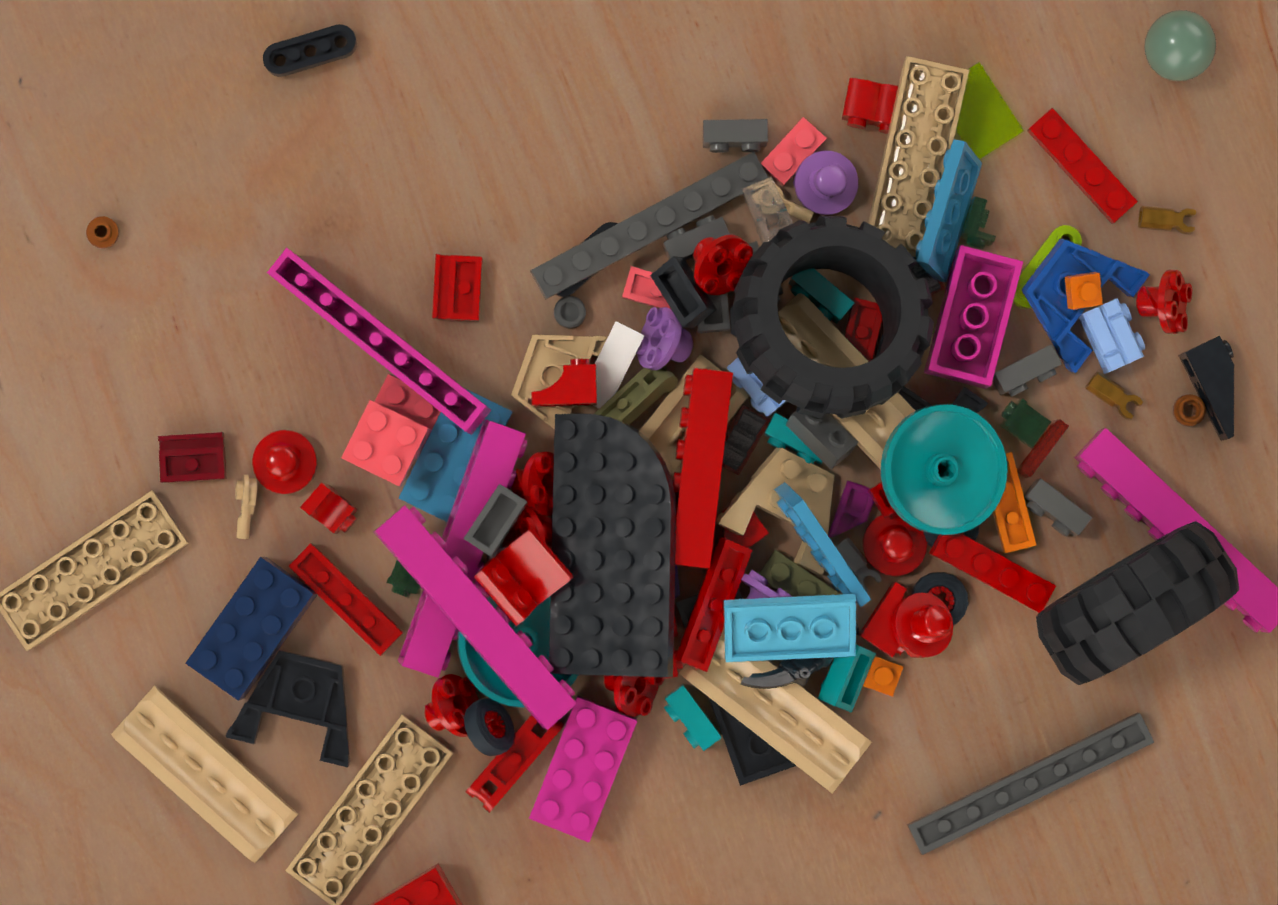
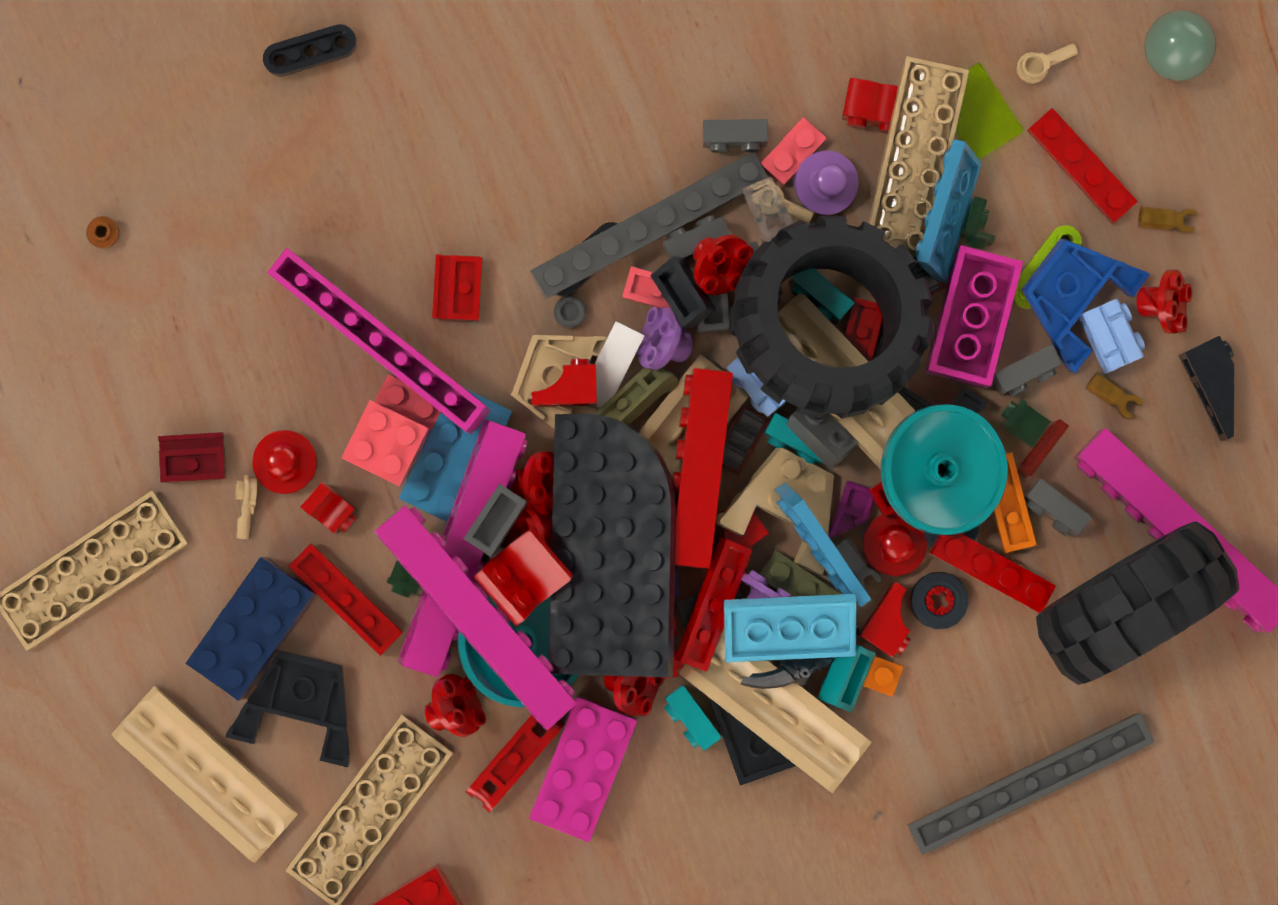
(489, 727): black bush -> none
(922, 625): red plate -> none
(1034, 66): none -> tan plate
(1083, 290): orange plate -> none
(1198, 407): dark orange plate -> none

